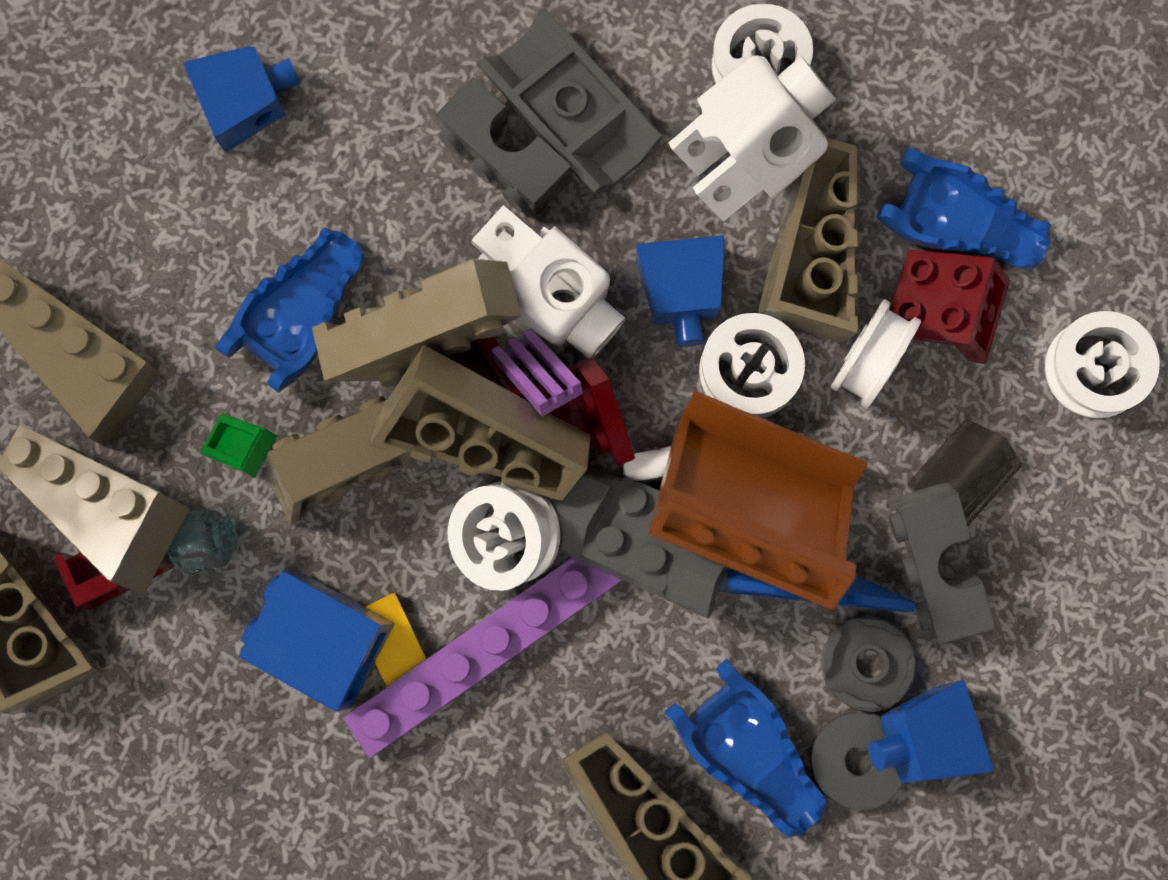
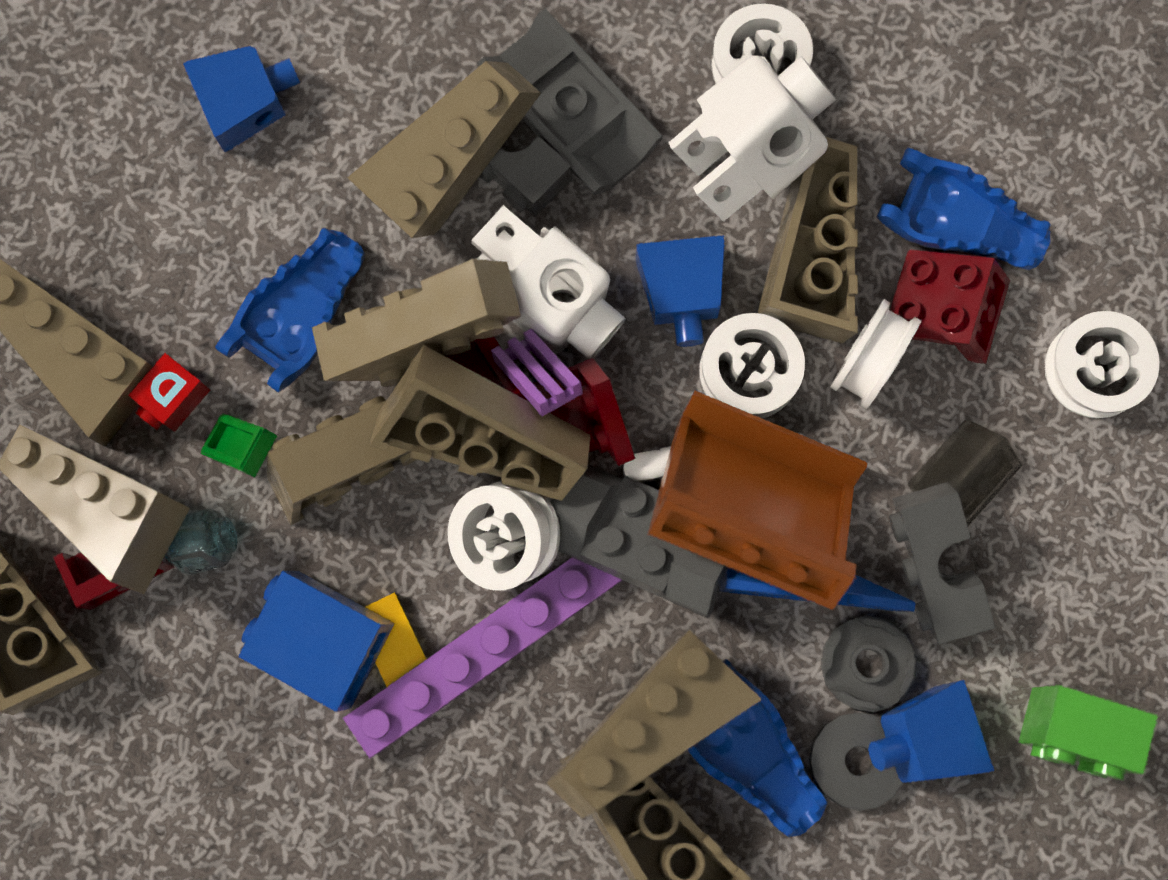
(168, 394): none -> red brick
(446, 149): none -> dark tan wedge
(662, 716): none -> dark tan wedge
(1087, 729): none -> bright green brick

